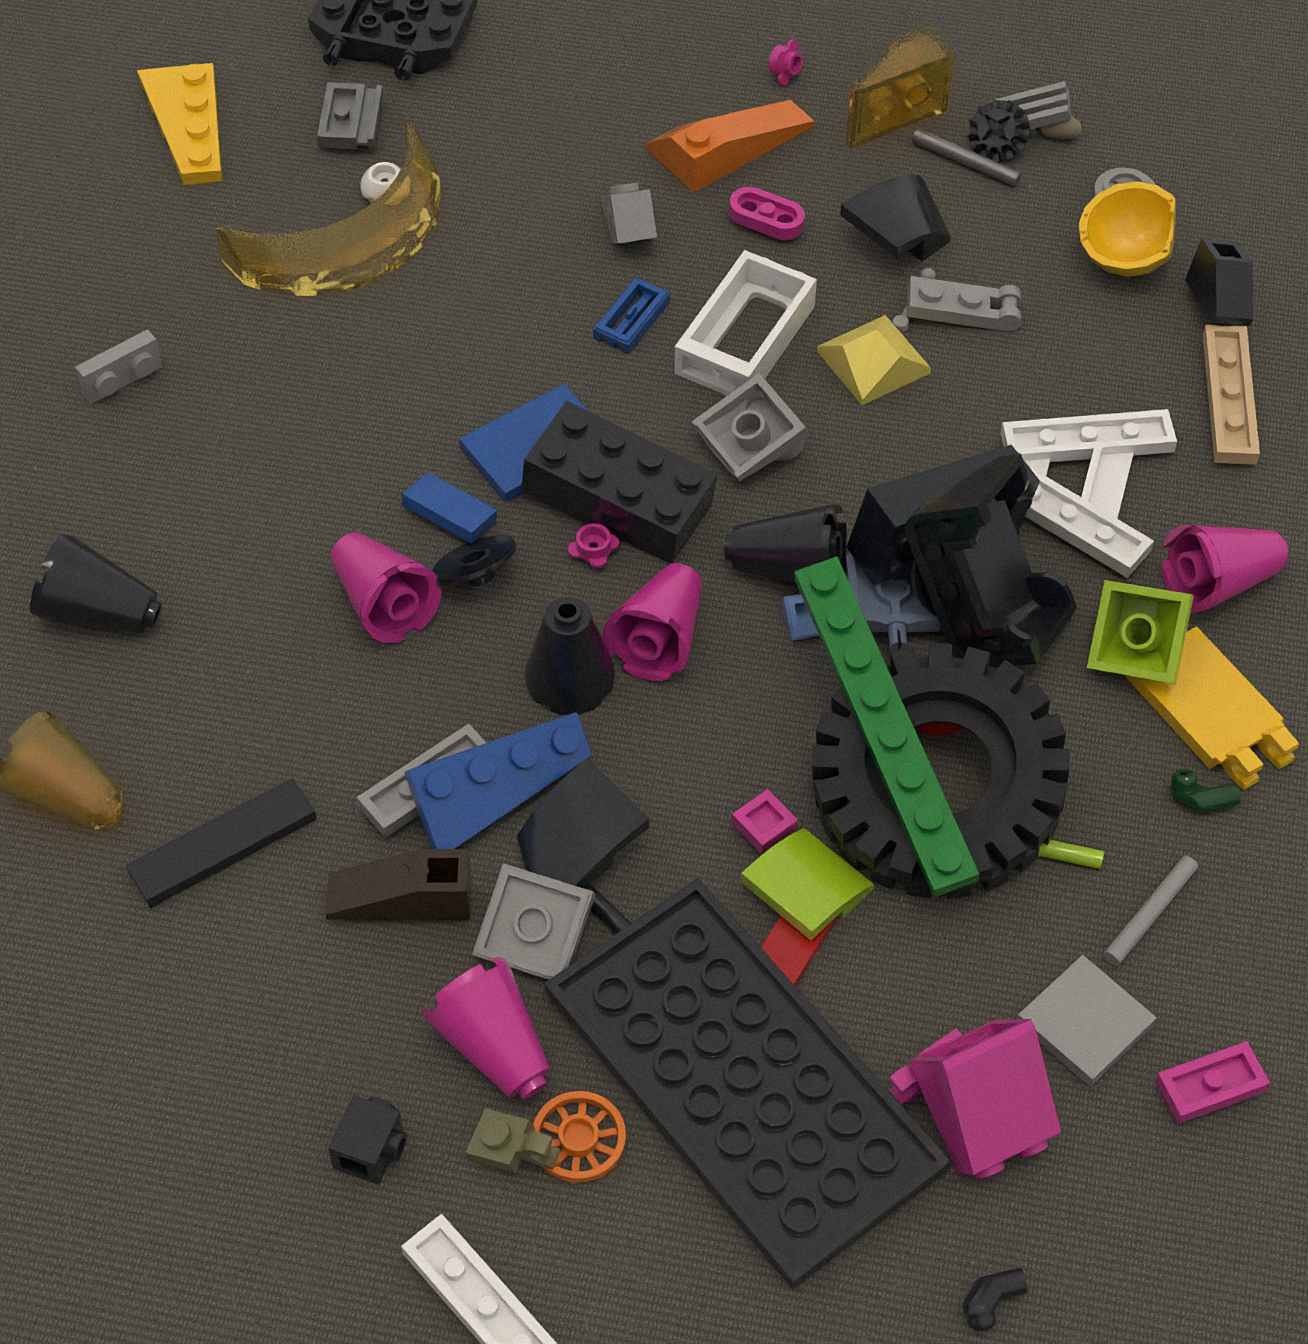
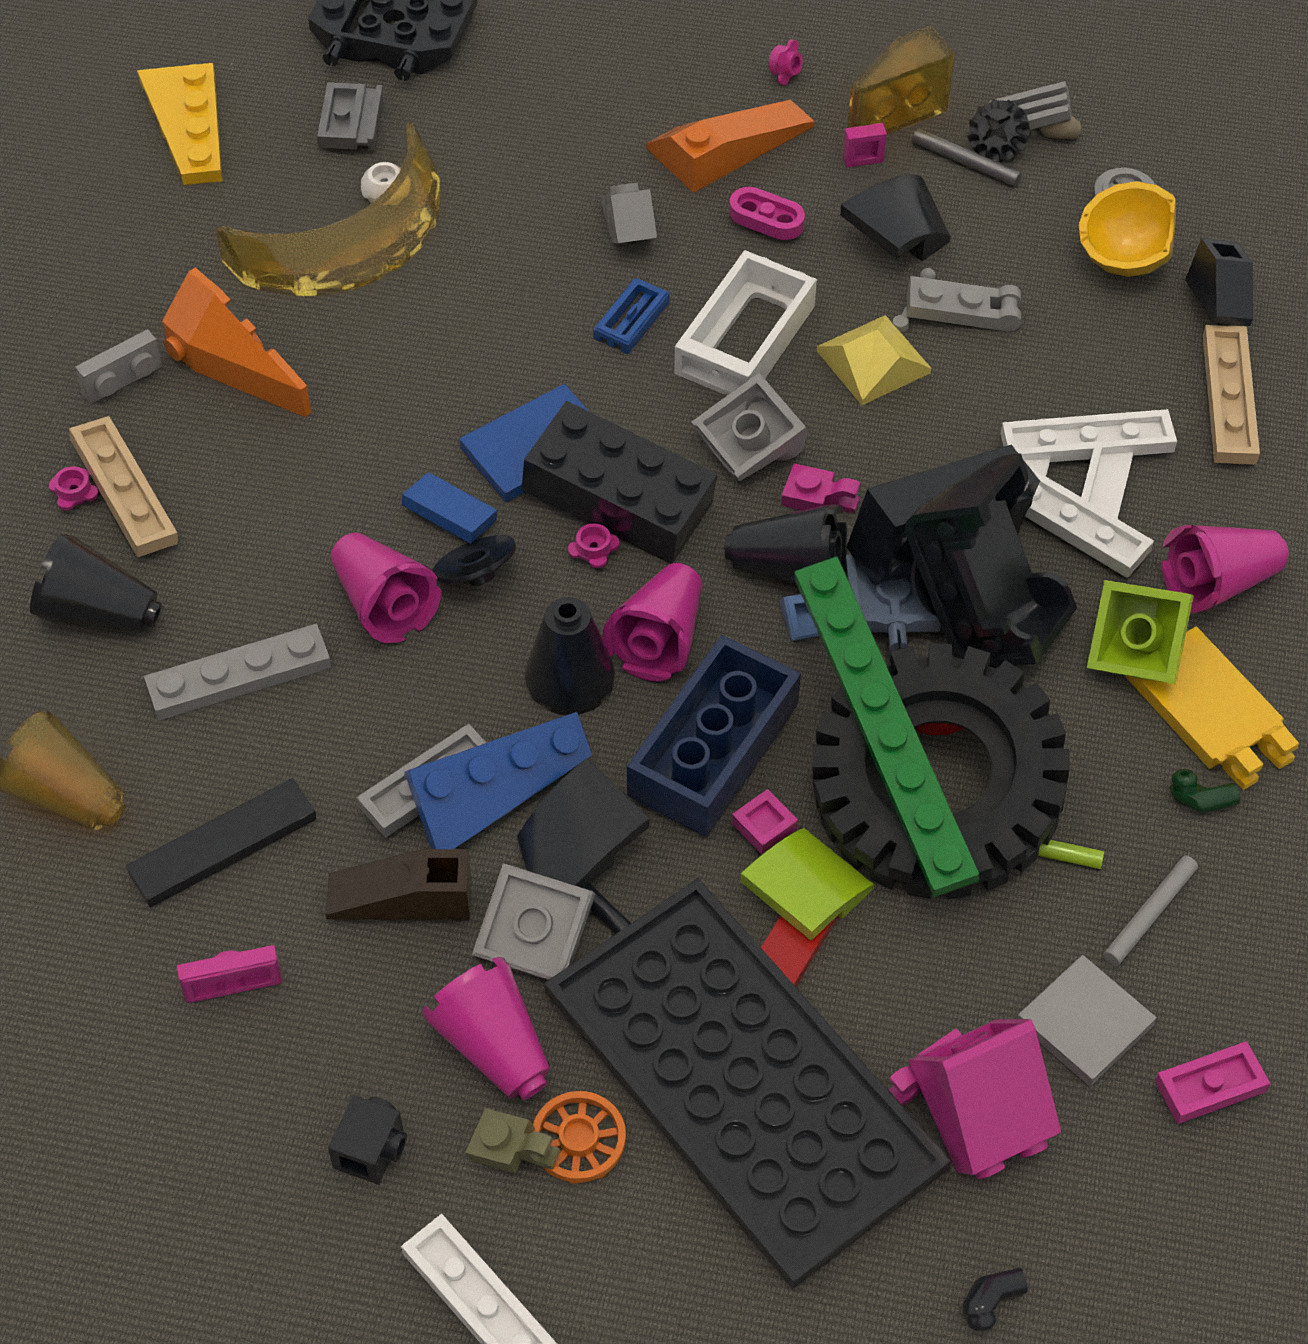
(73, 487): none -> dark pink plate
(123, 486): none -> tan plate
(221, 347): none -> orange wedge
(229, 973): none -> dark pink plate
(237, 672): none -> light grey plate
(713, 735): none -> dark blue brick
(815, 488): none -> dark pink plate
(864, 145): none -> dark pink plate

